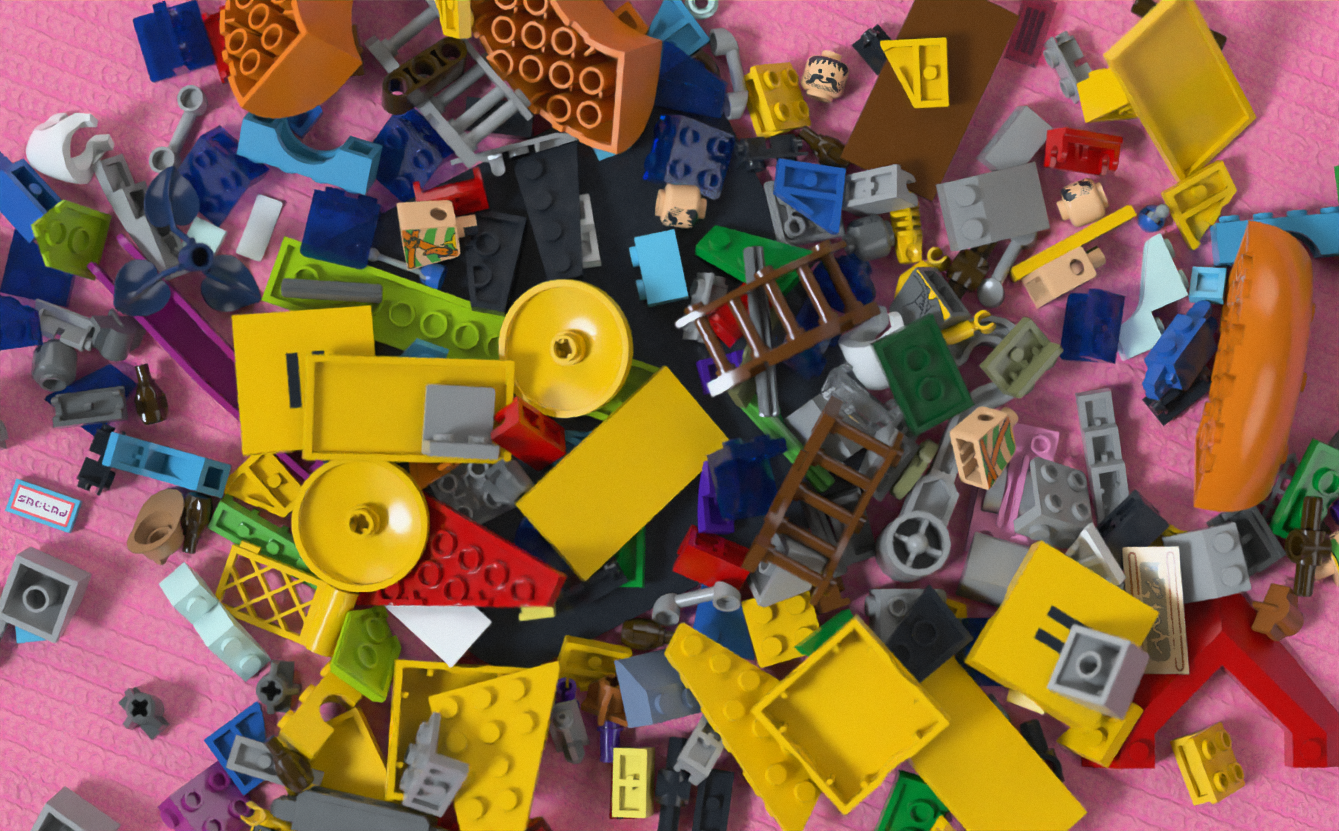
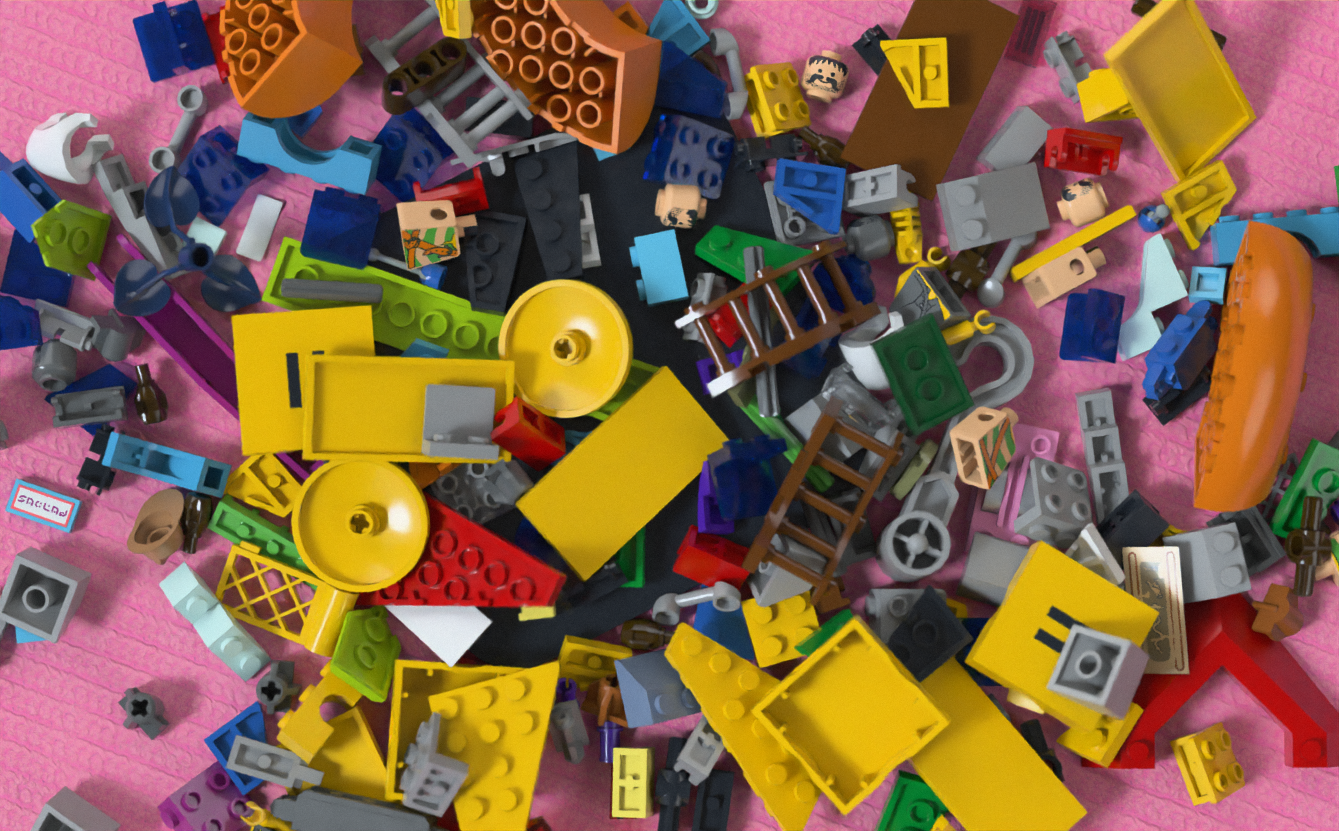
(290, 766): dark brown piece -> none
(1021, 359): olive bracket -> none

